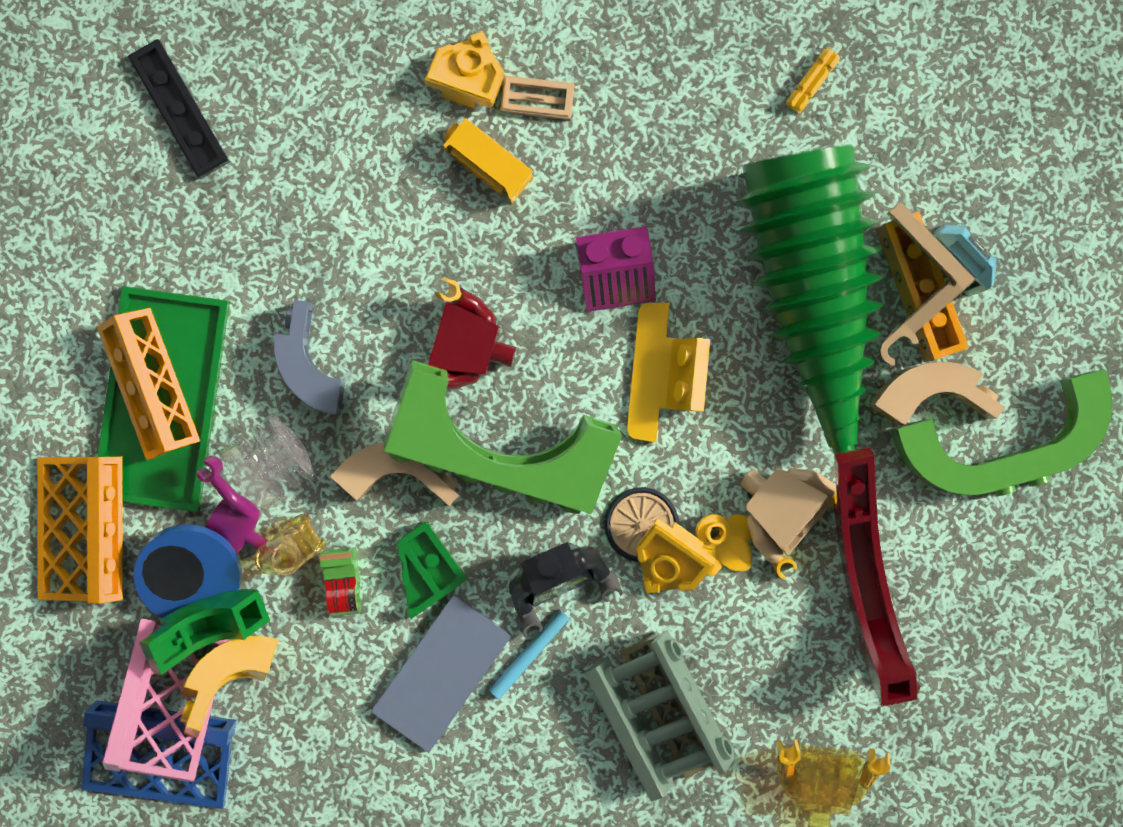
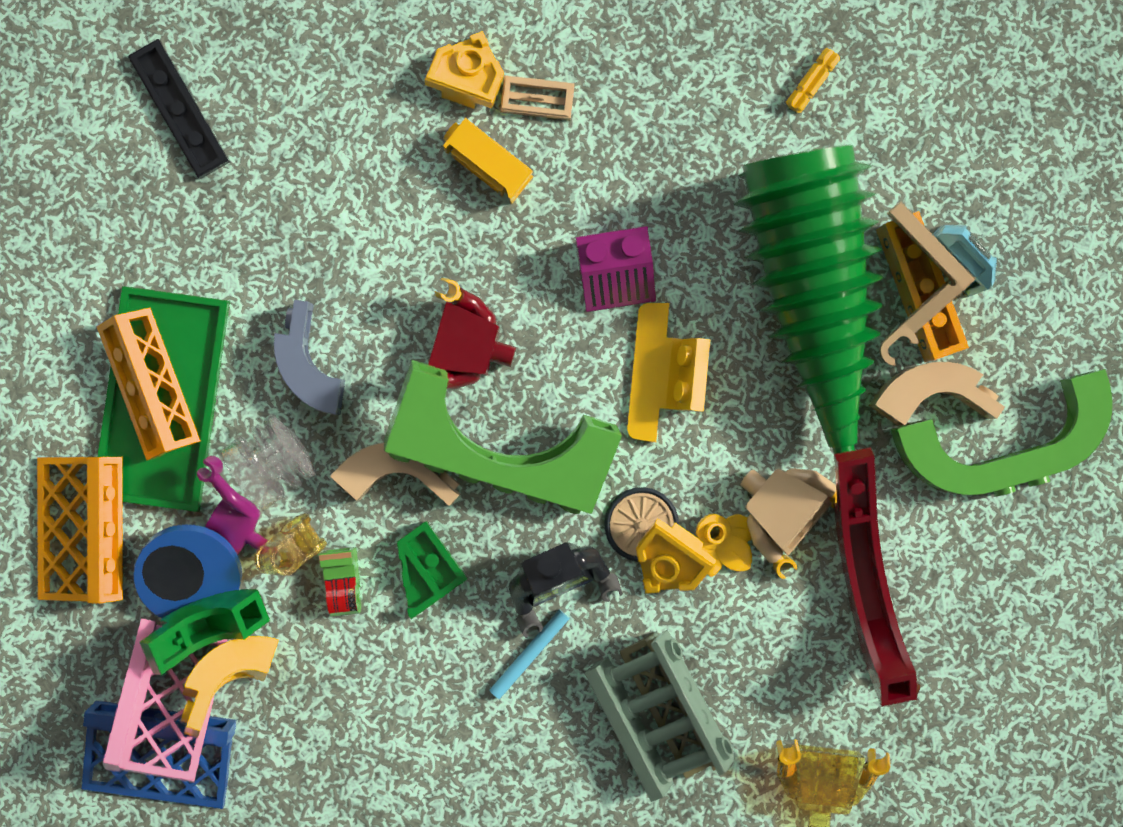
(441, 673): sand blue tile -> none

